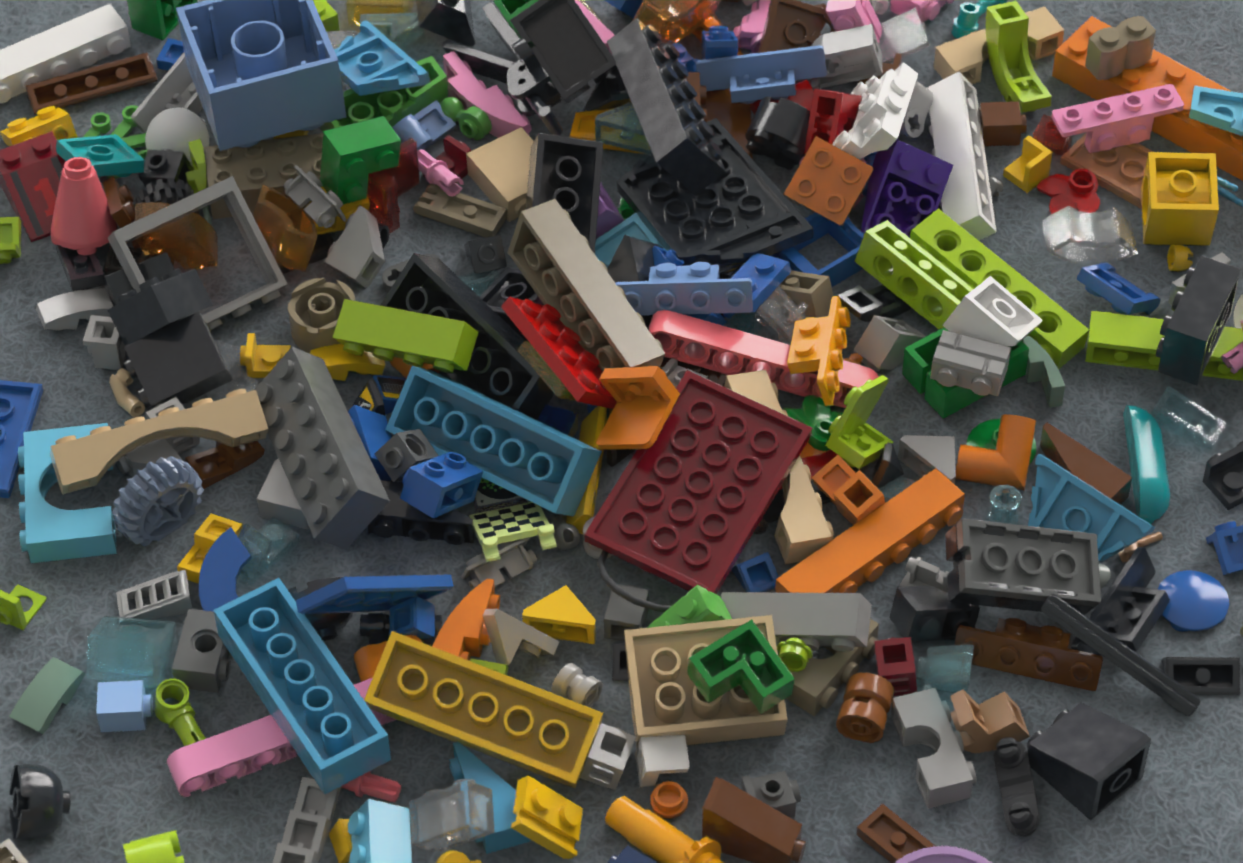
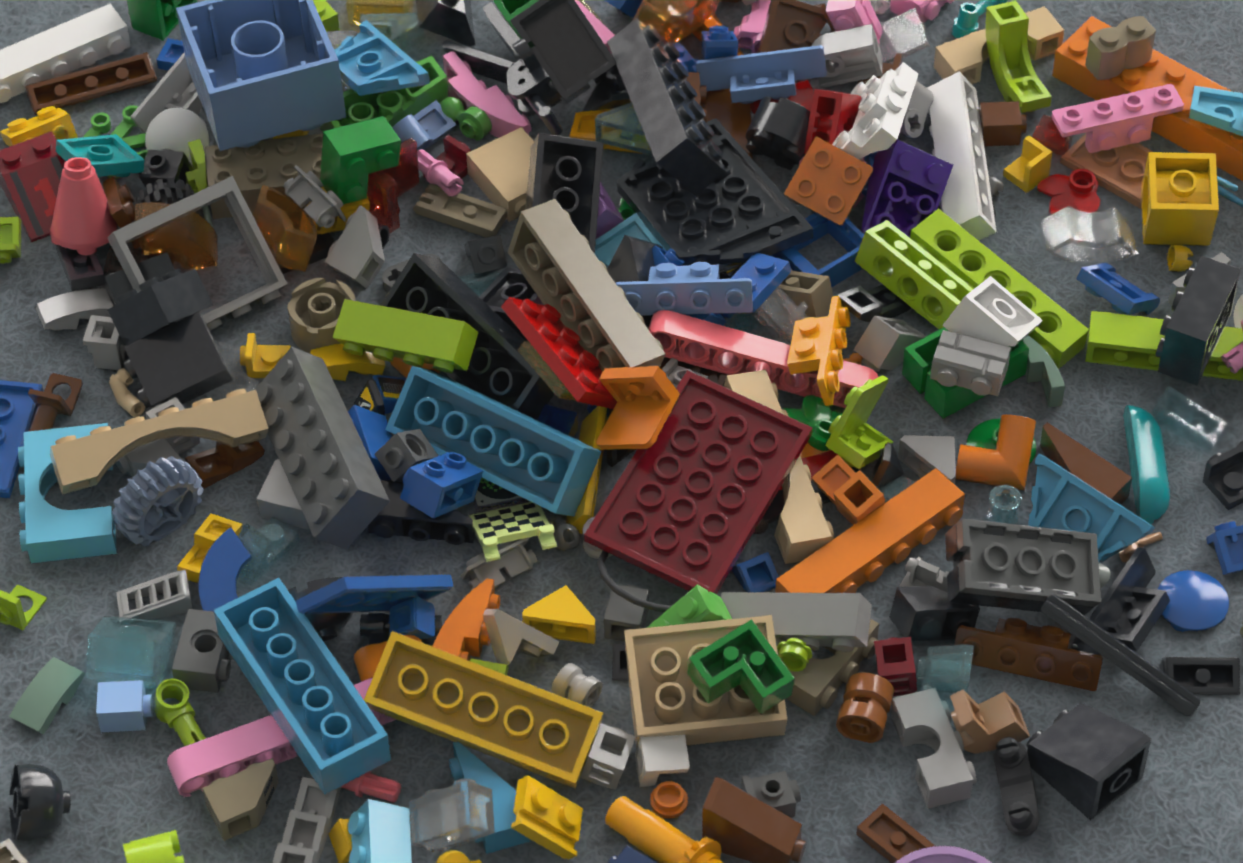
(50, 404): none -> reddish brown bracket
(242, 798): none -> dark tan slope

